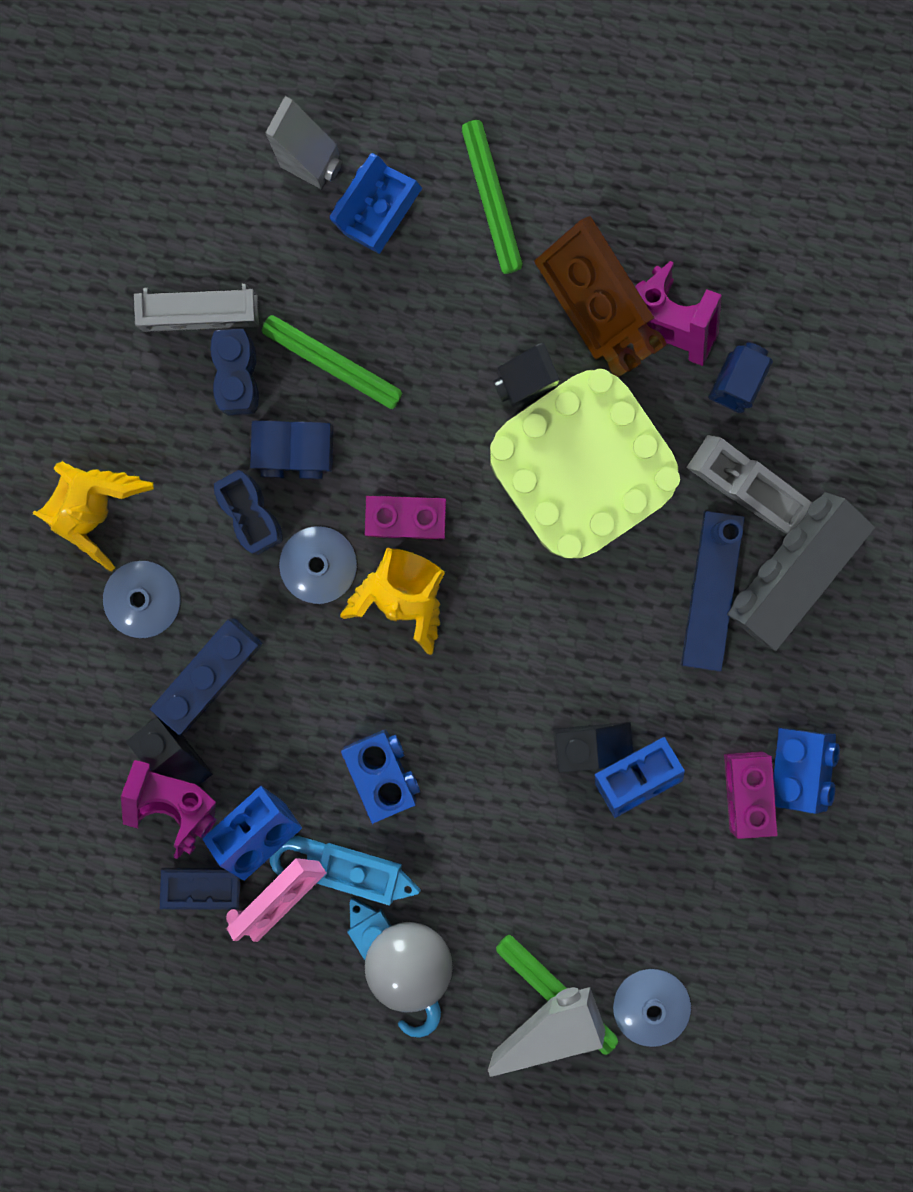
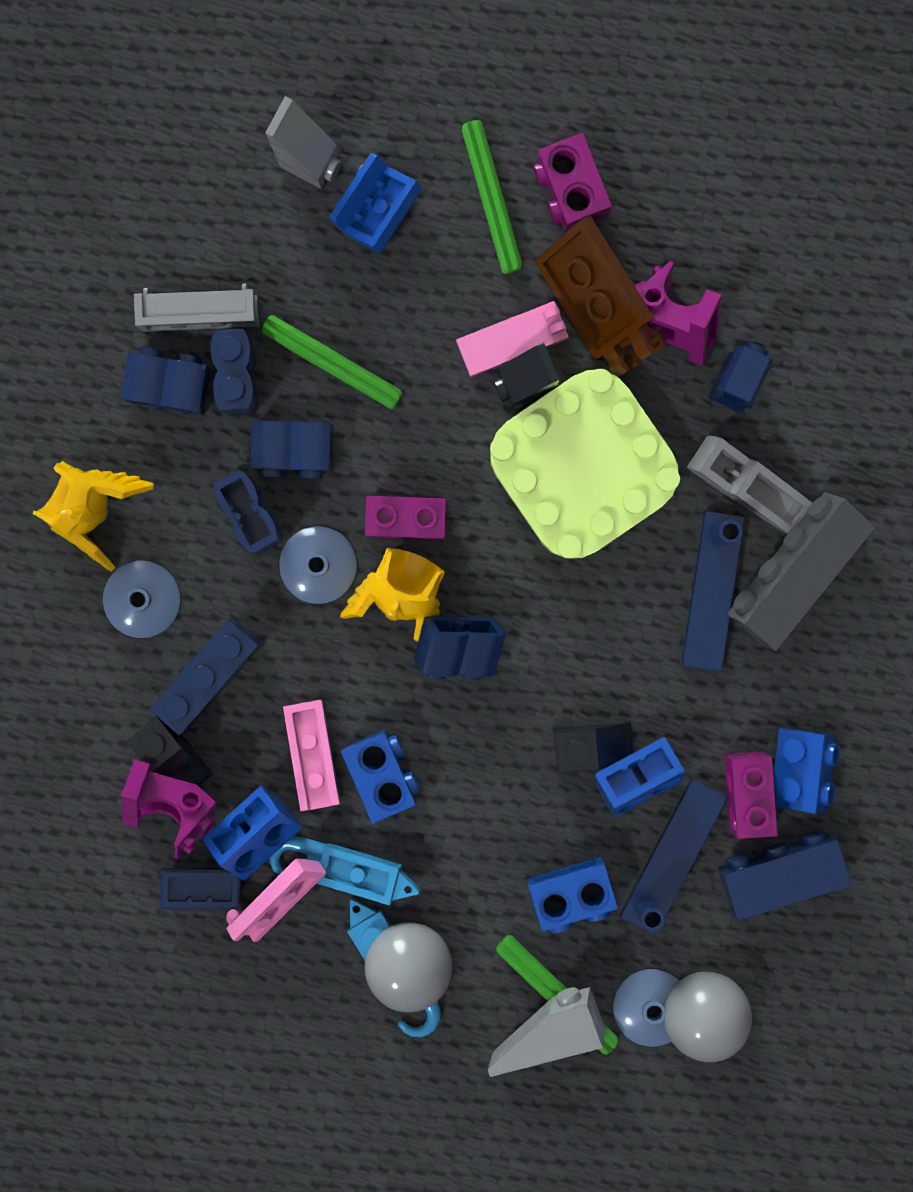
(165, 382): none -> dark blue brick
(311, 755): none -> bright pink hinge
(459, 646): none -> dark blue brick
(511, 337): none -> bright pink hinge
(569, 884): none -> blue brick
(581, 181): none -> magenta brick
(673, 856): none -> dark blue piece
(708, 1016): none -> light grey piece
(784, 875): none -> dark blue brick

